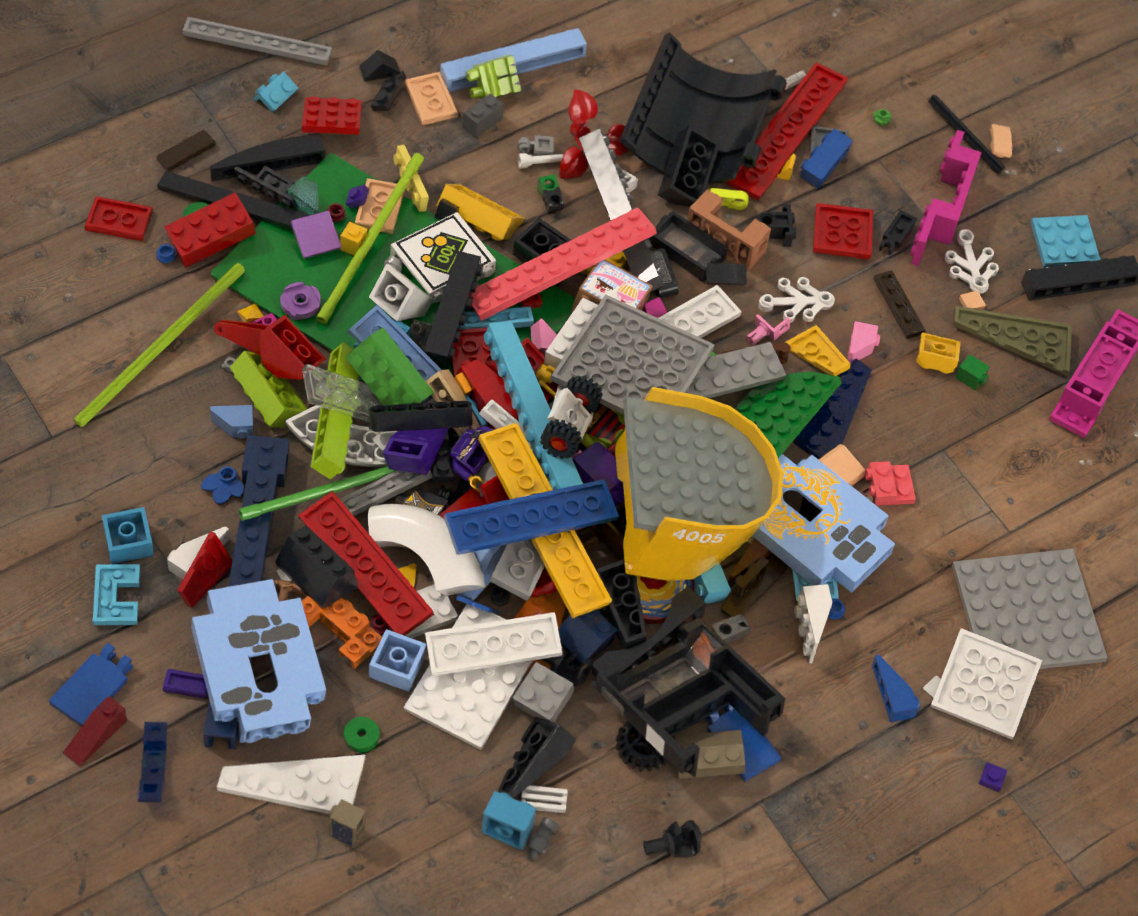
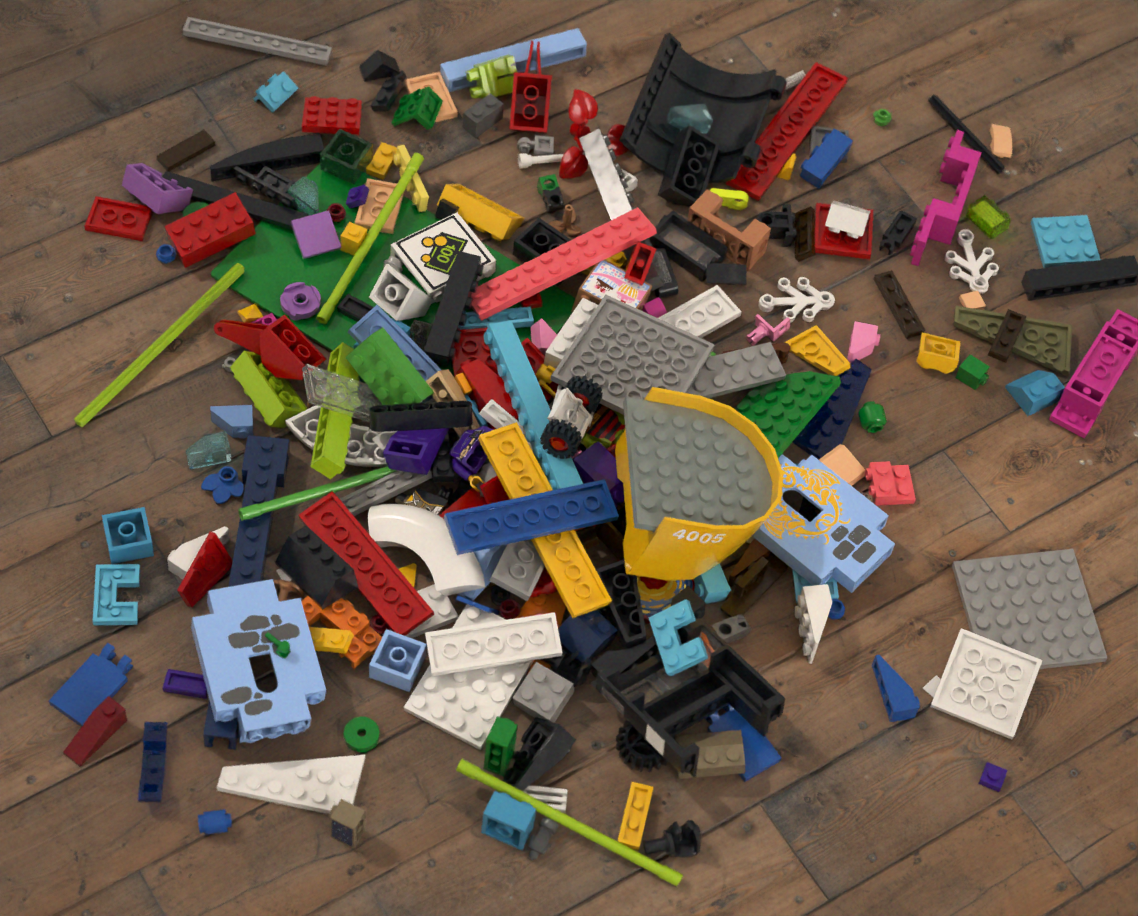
(154, 190): none -> medium lavender wedge
(209, 450): none -> clear light blue slope
(214, 822): none -> blue brick
(283, 647): none -> green hand
(331, 639): none -> yellow plate
(346, 156): none -> clear green brick
(353, 308): none -> black tile
(381, 161): none -> yellow plate
(421, 105): none -> green bracket
(500, 746): none -> green brick
(509, 609): none -> dark red plate
(530, 98): none -> red slope
(568, 218): none -> medium nougat plant
(635, 815): none -> yellow plate
(639, 263): none -> red slope
(663, 872): none -> lime piece
(674, 654): none -> medium azure plate
(692, 115): none -> clear light blue slope
(805, 234): none -> dark brown tile
(847, 218): none -> white slope
(872, 417): none -> green head
(988, 216): none -> clear neon green brick
(1007, 335): none -> dark brown tile
(1036, 391): none -> dark azure slope

